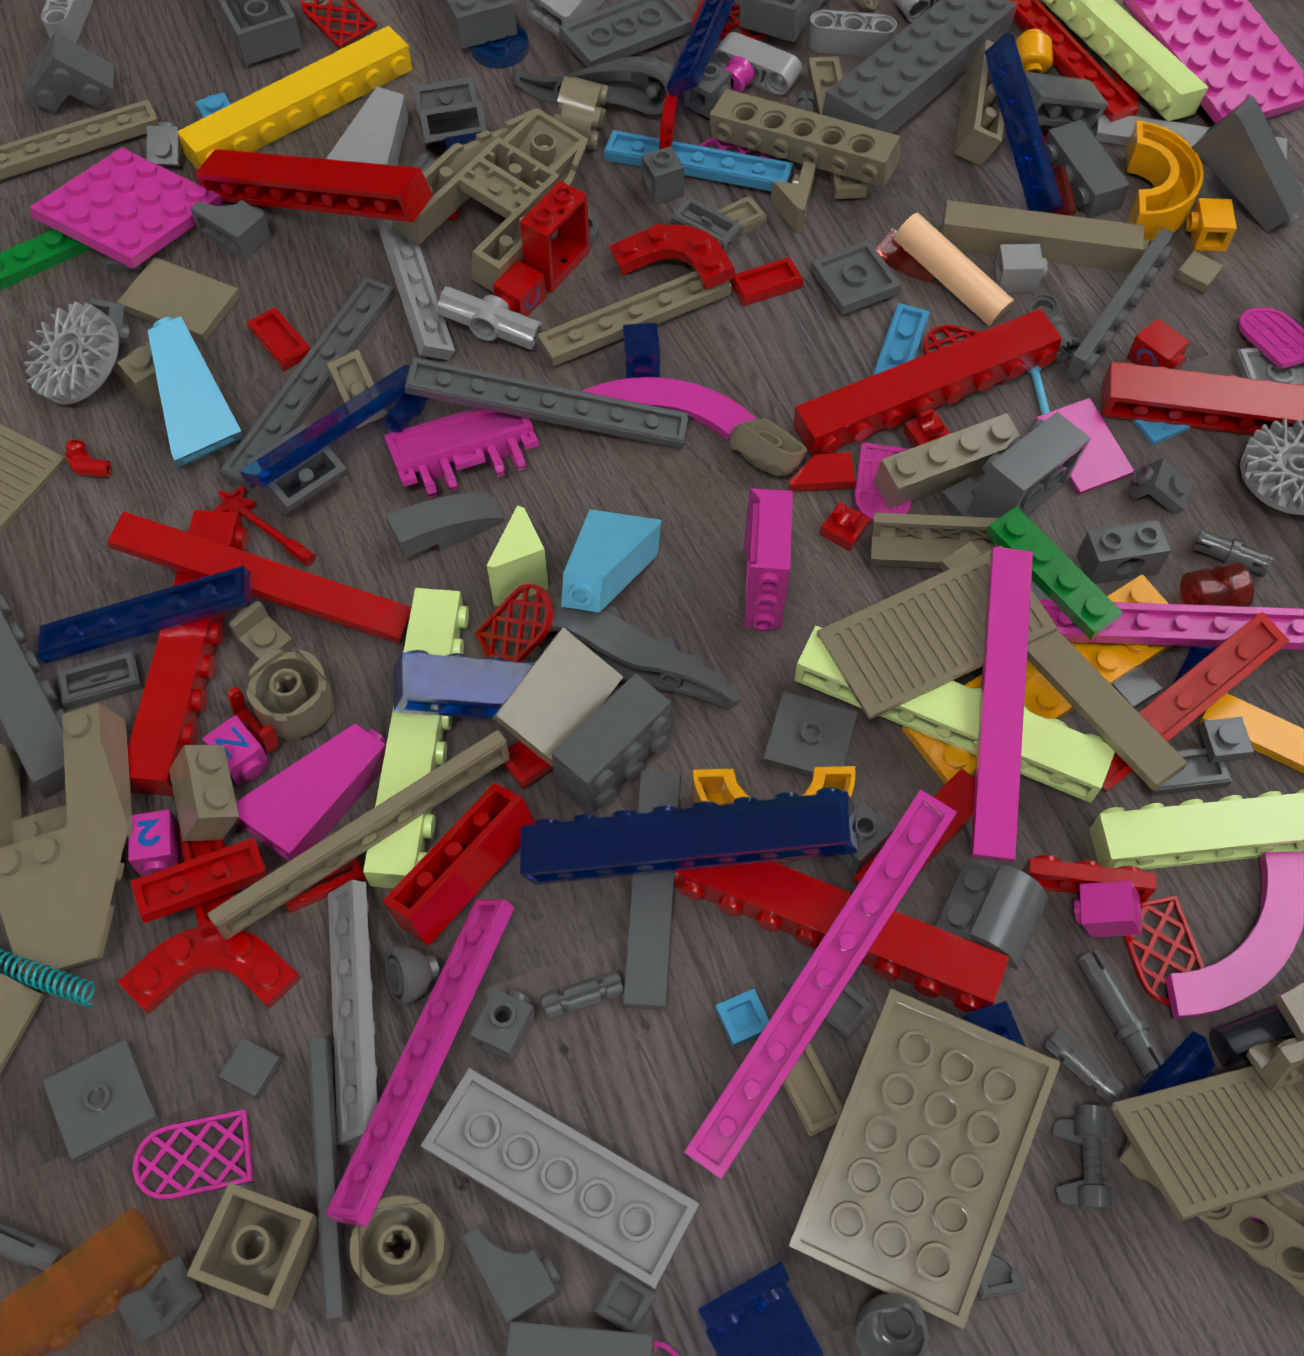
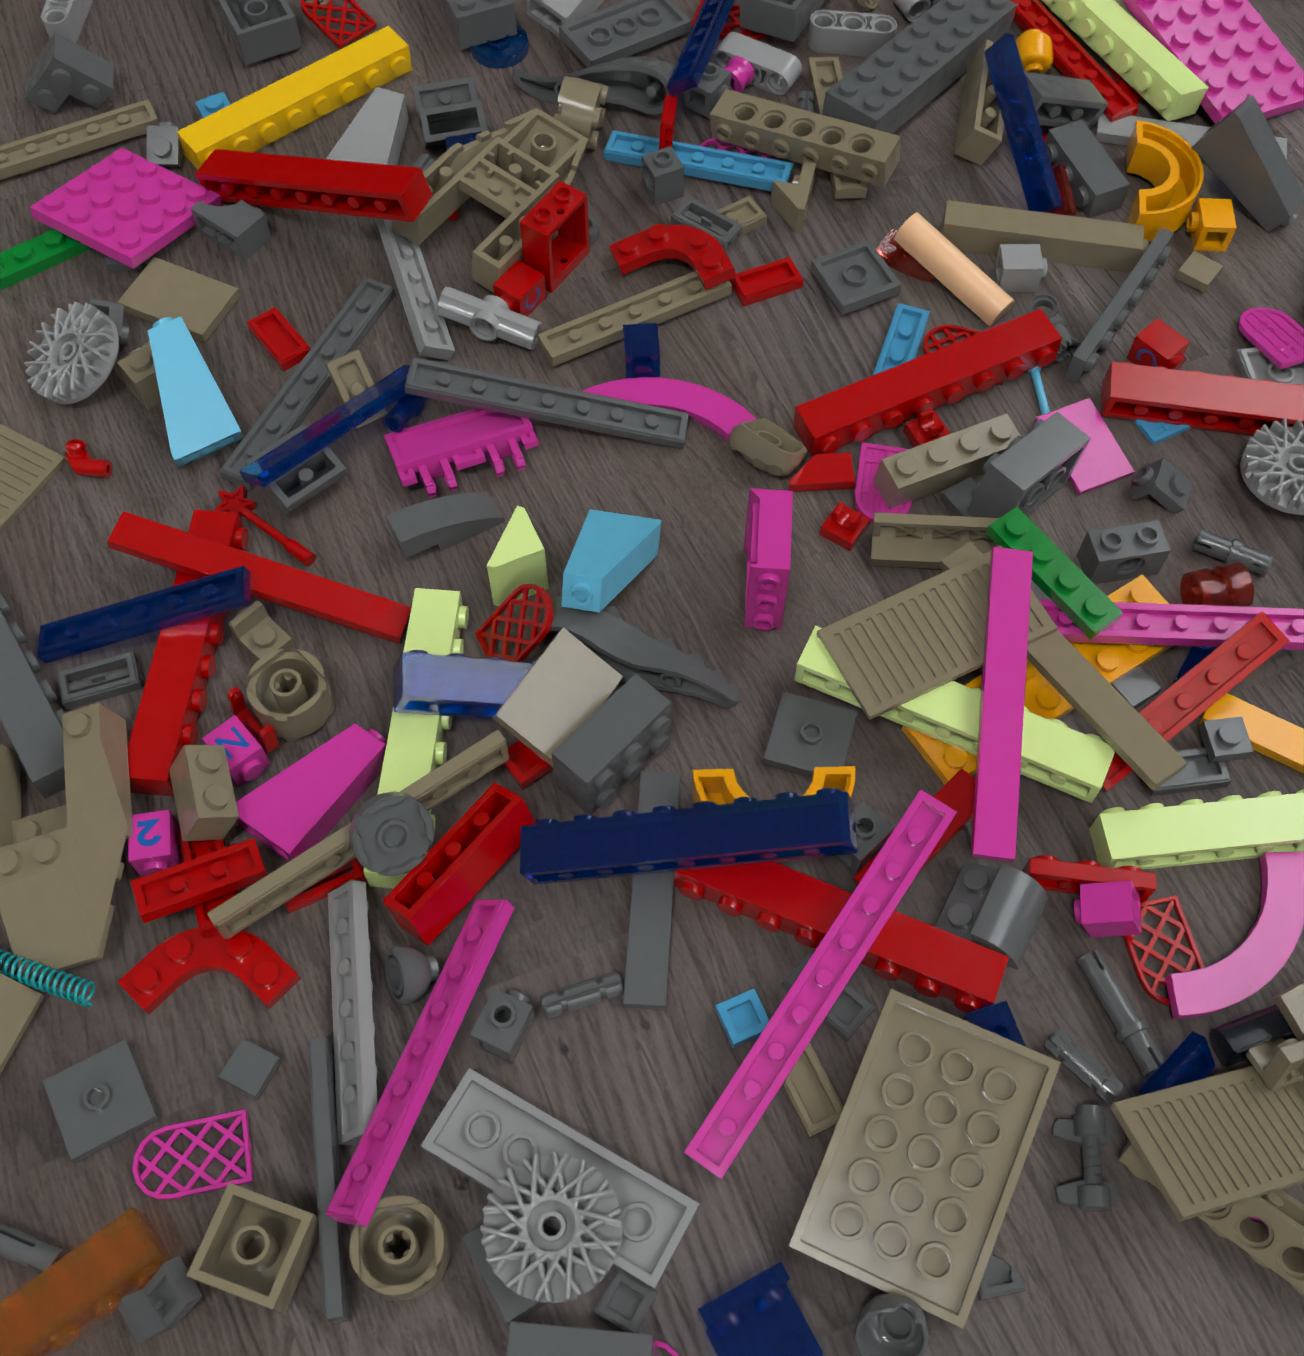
(391, 833): none -> dark grey tile
(557, 1265): none -> light grey wheel

